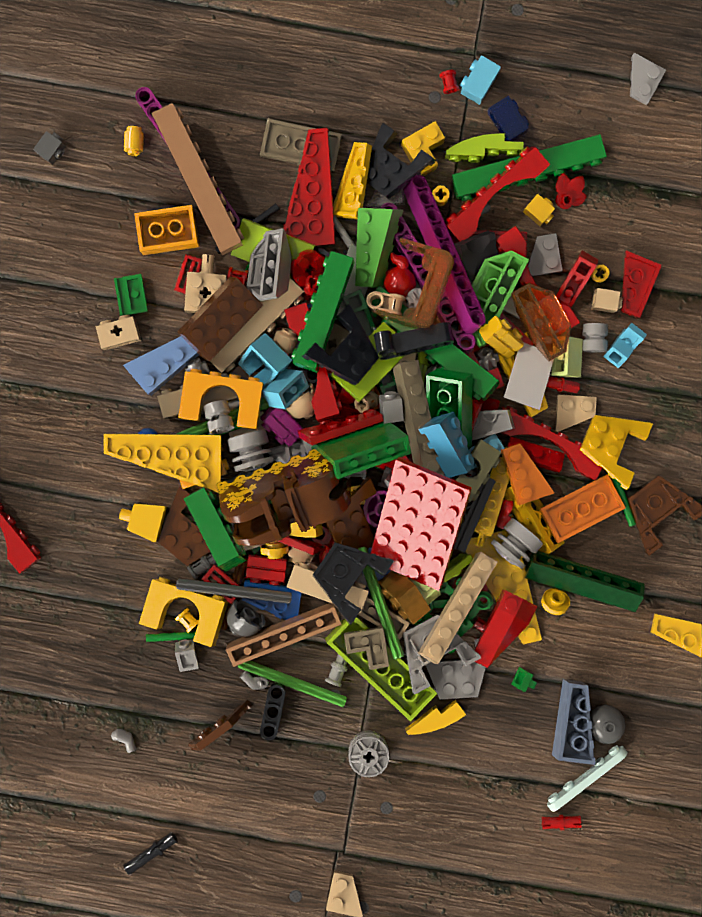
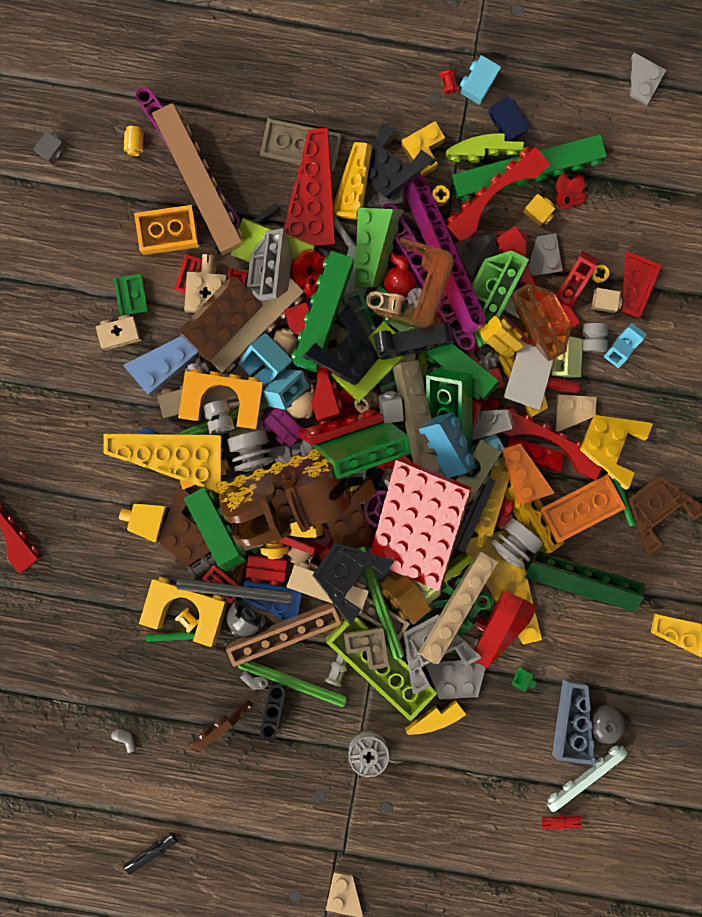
(186, 655): light grey bracket -> none
(555, 601): yellow plate -> none

